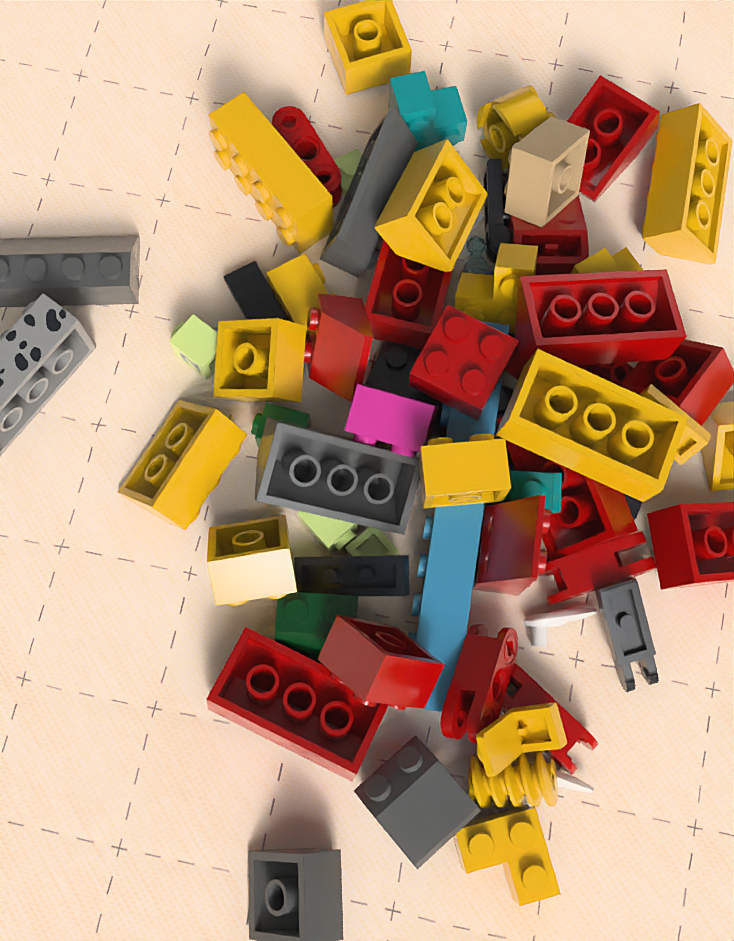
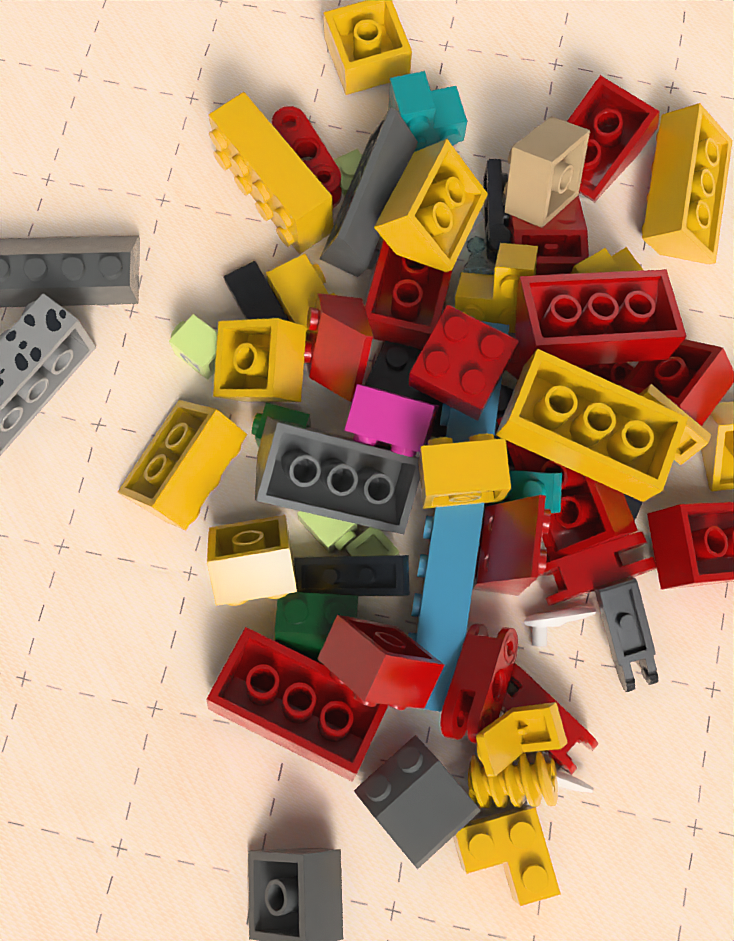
(509, 121): yellow brick -> none

